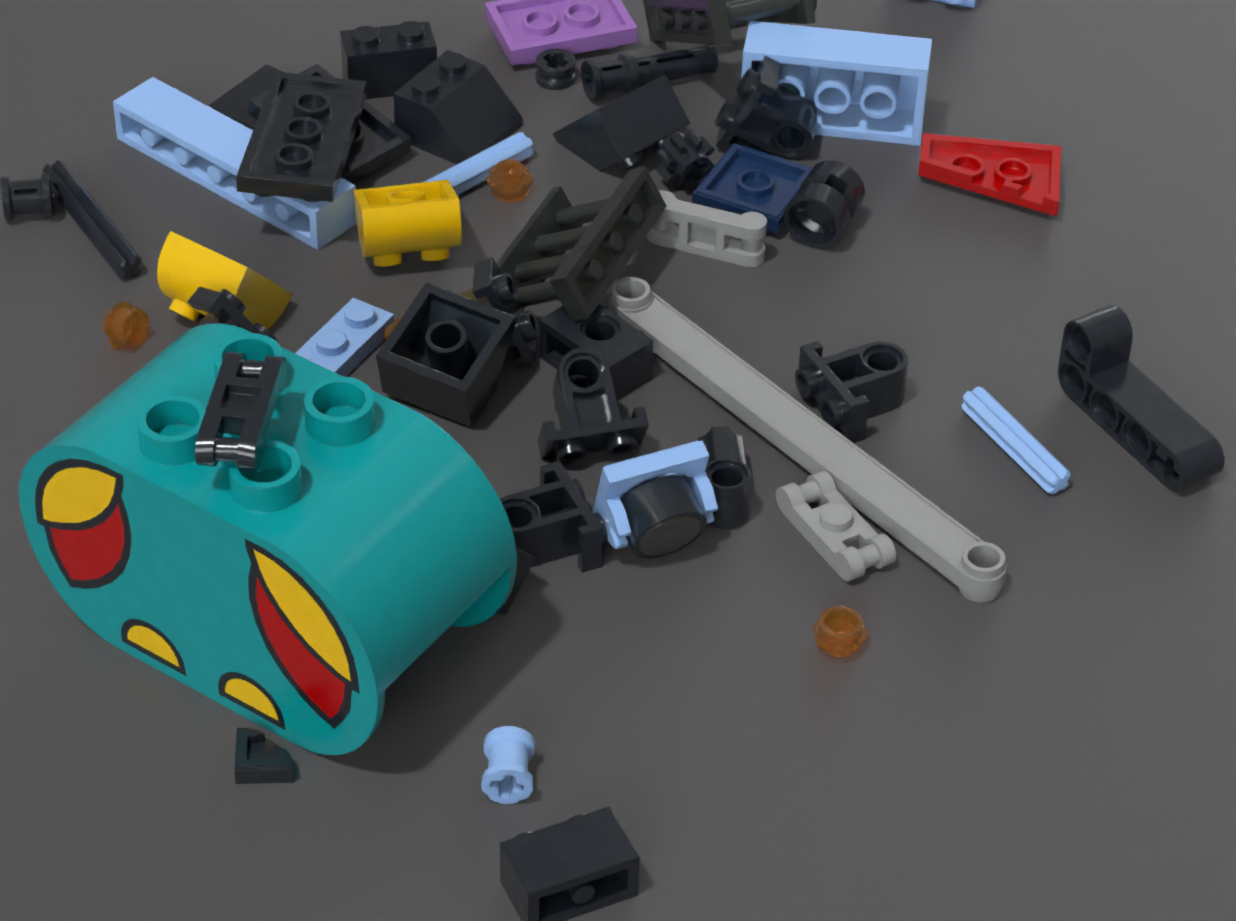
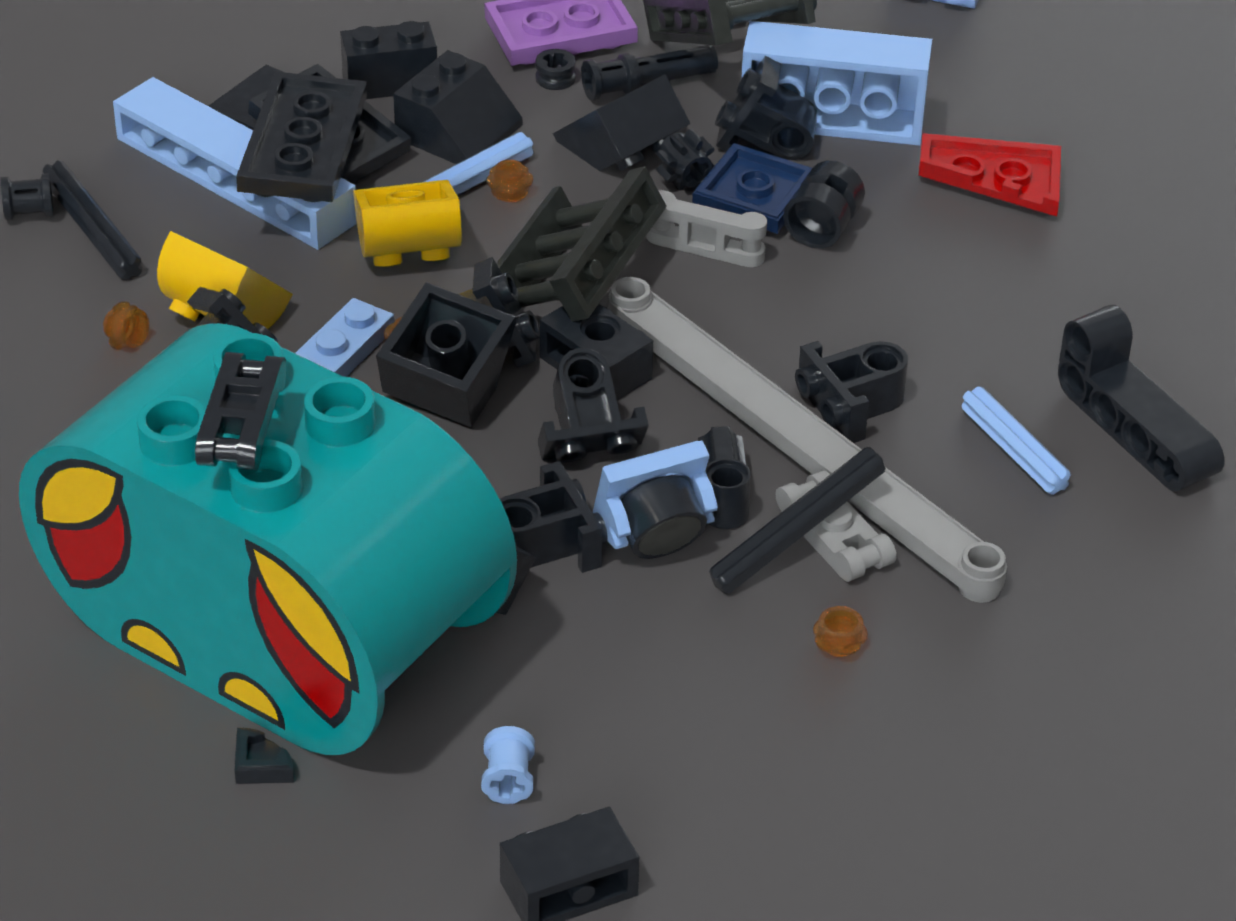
(797, 520): none -> black axle

